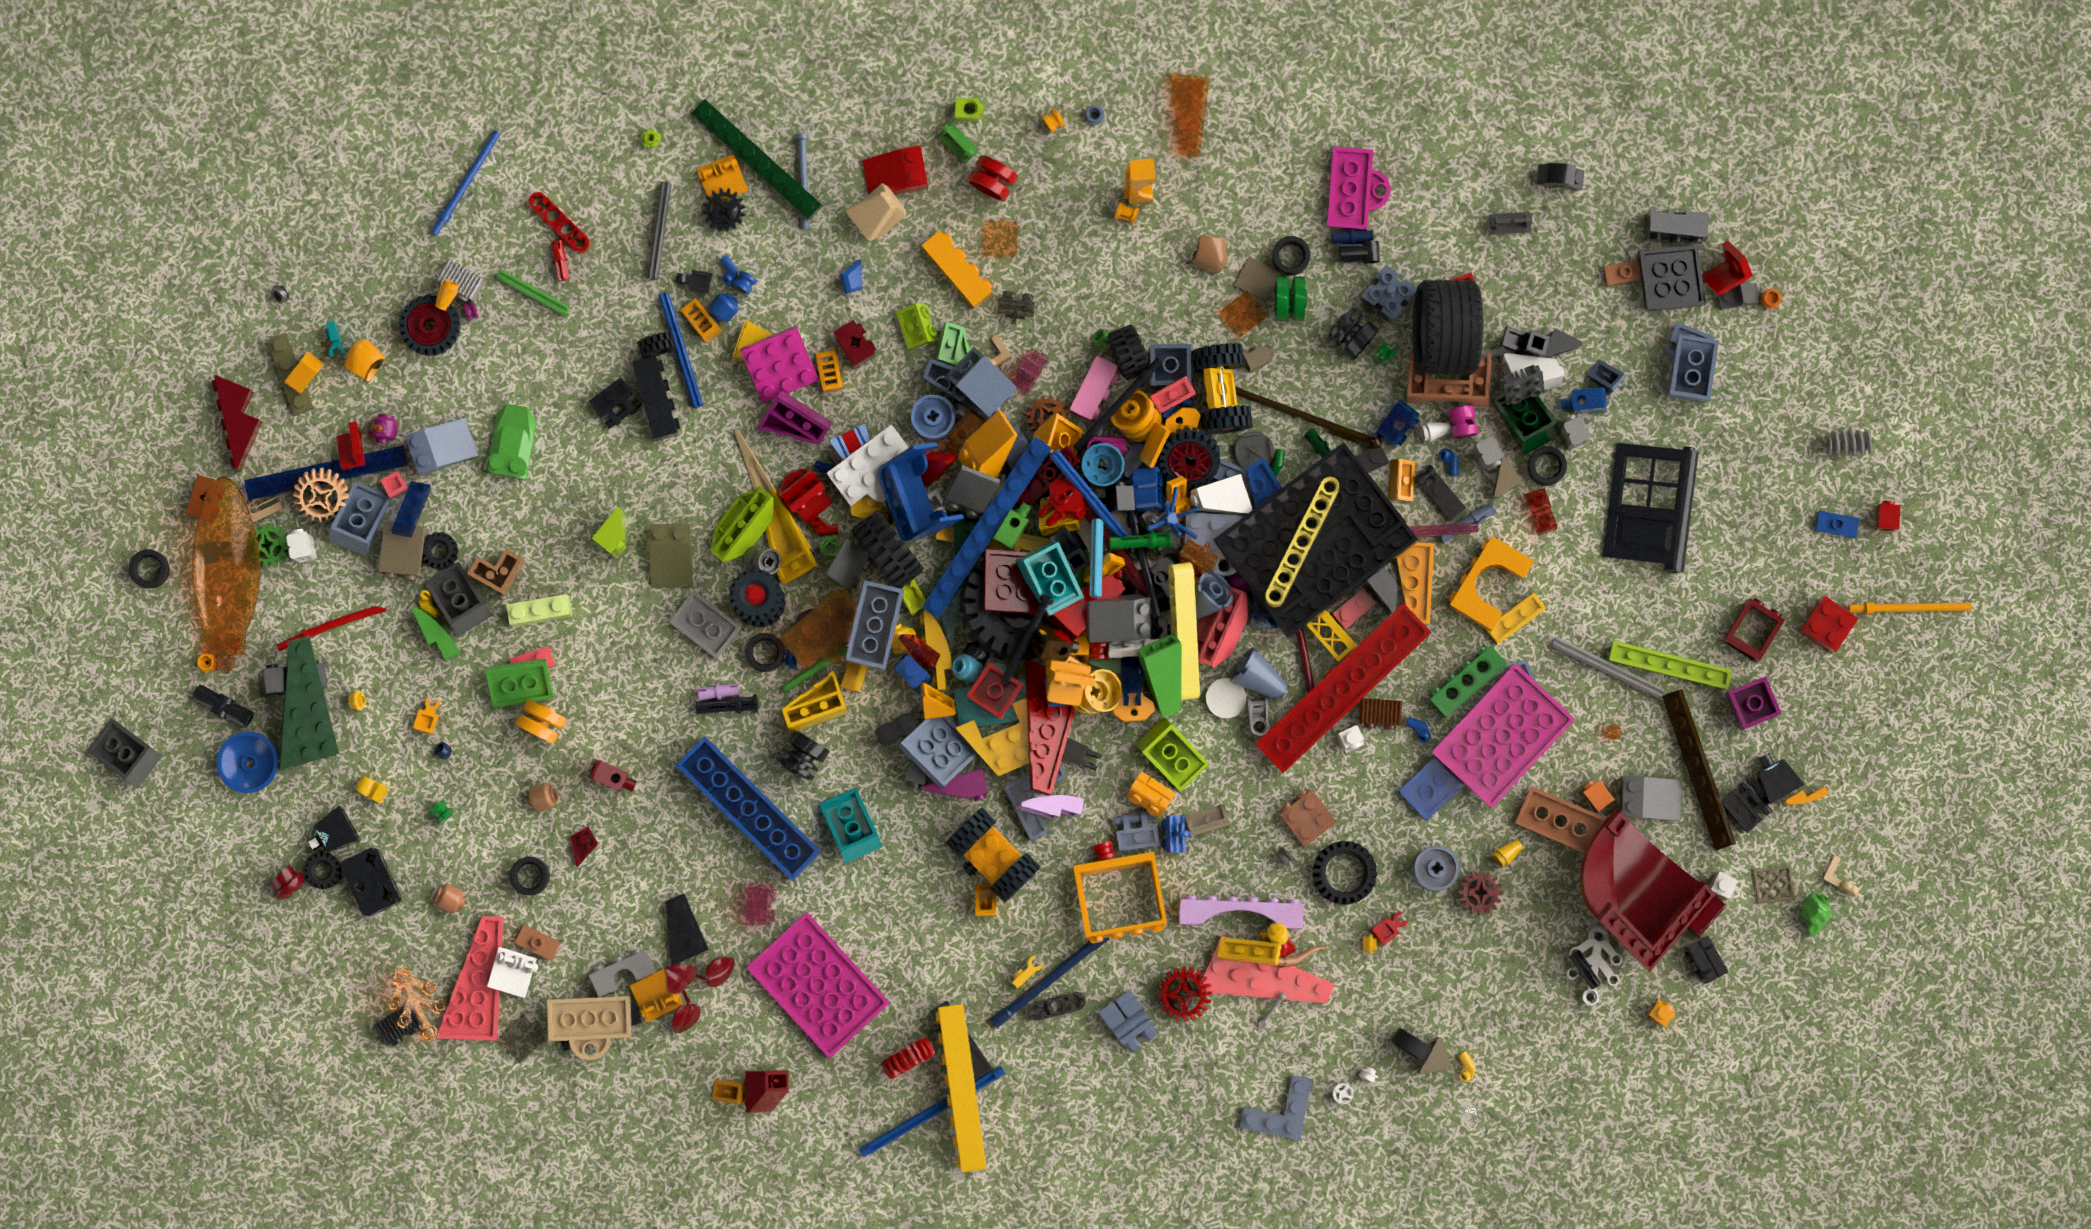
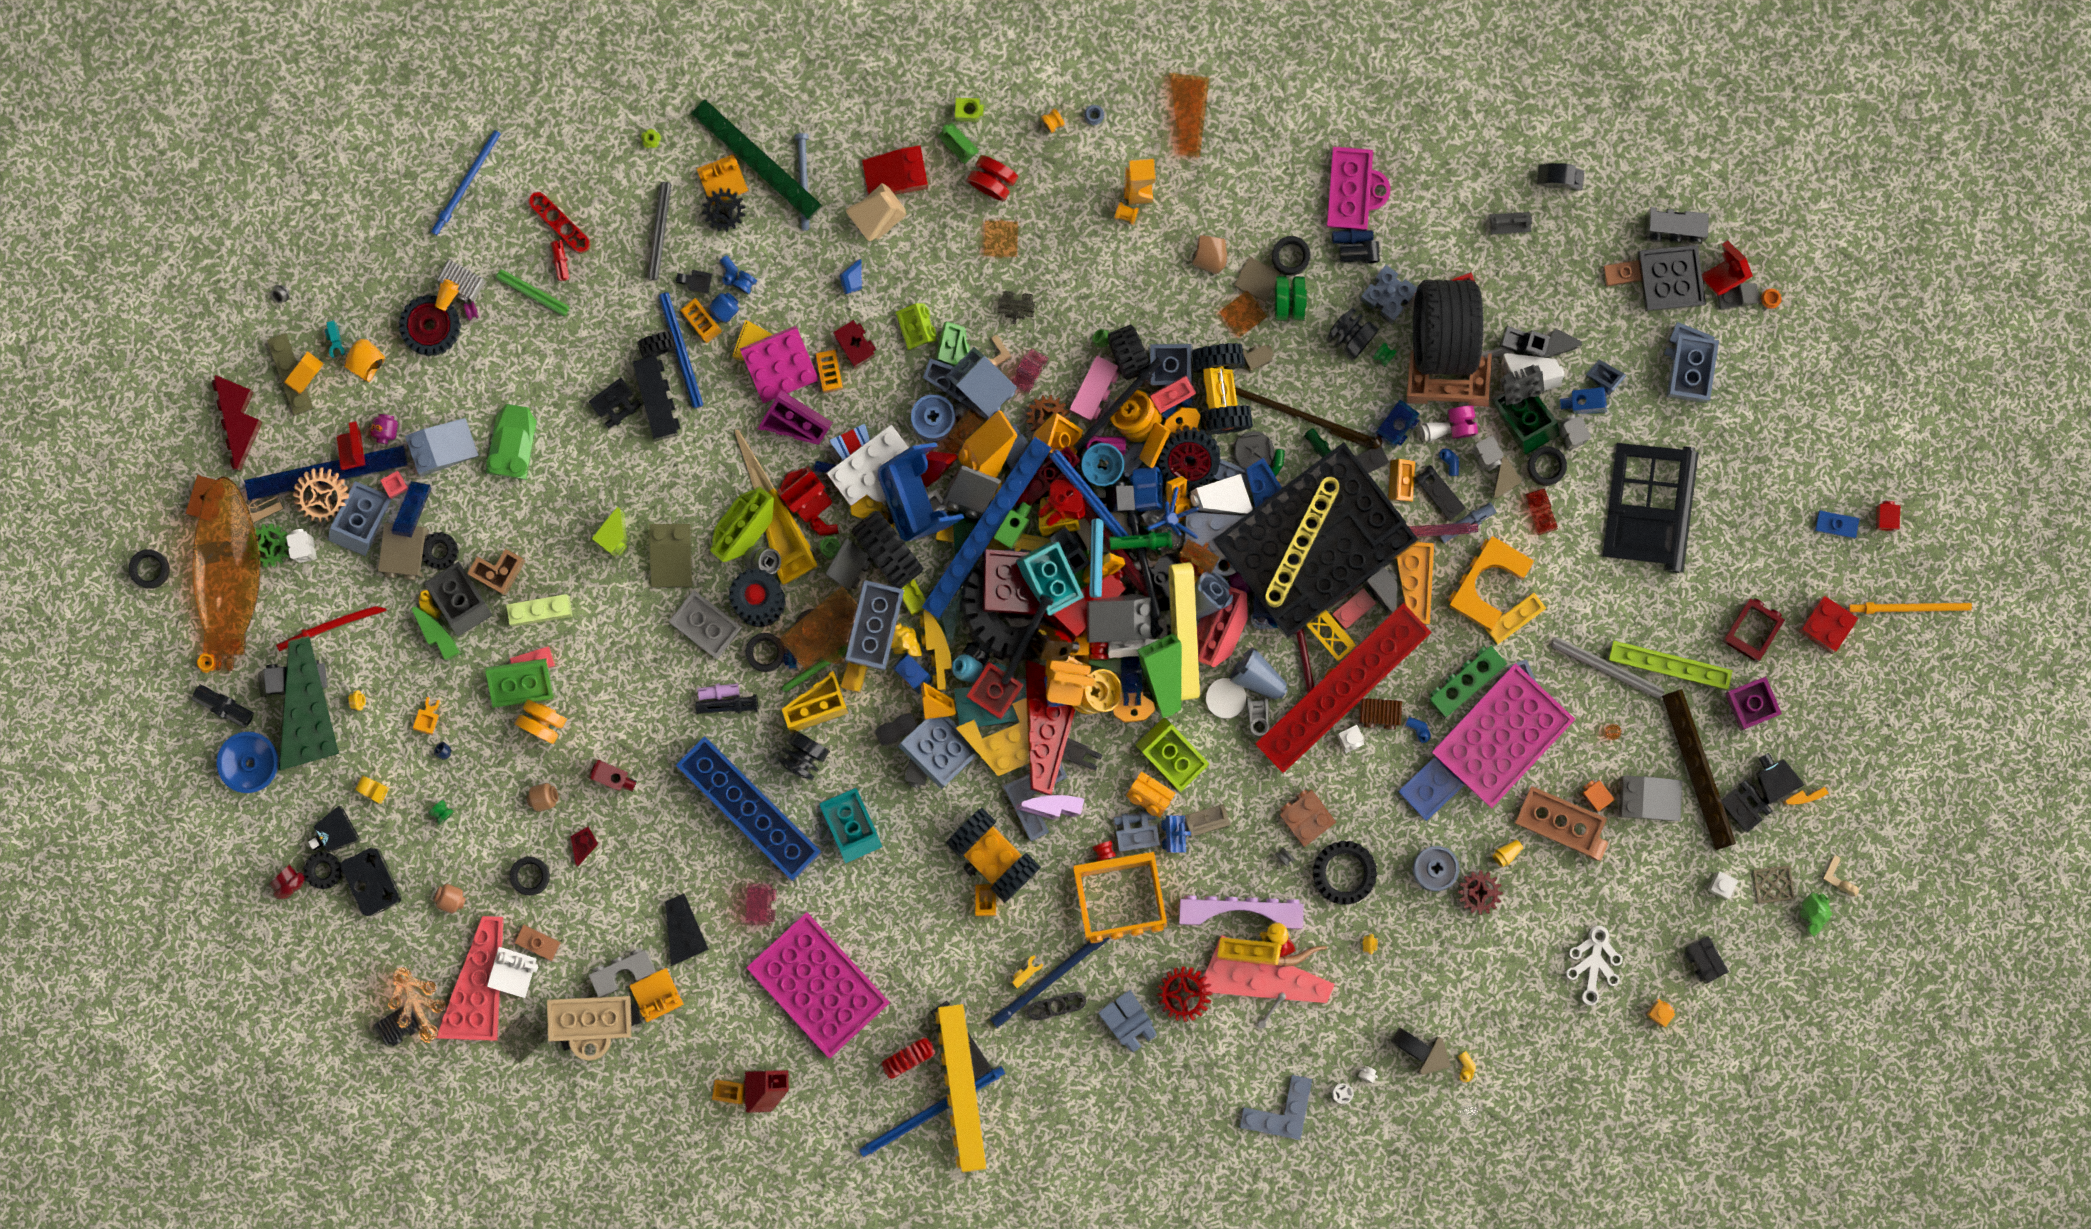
(124, 753): dark grey slope -> none
(681, 975): dark red plant -> none
(920, 651): clear red slope -> none
(957, 269): light orange brick -> none
(963, 786): magenta slope -> none
(1386, 929): red plate -> none
(1585, 969): black axle -> none
(1638, 890): dark red panel -> none
(1707, 916): dark red hinge -> none
(1849, 442): light grey piece -> none

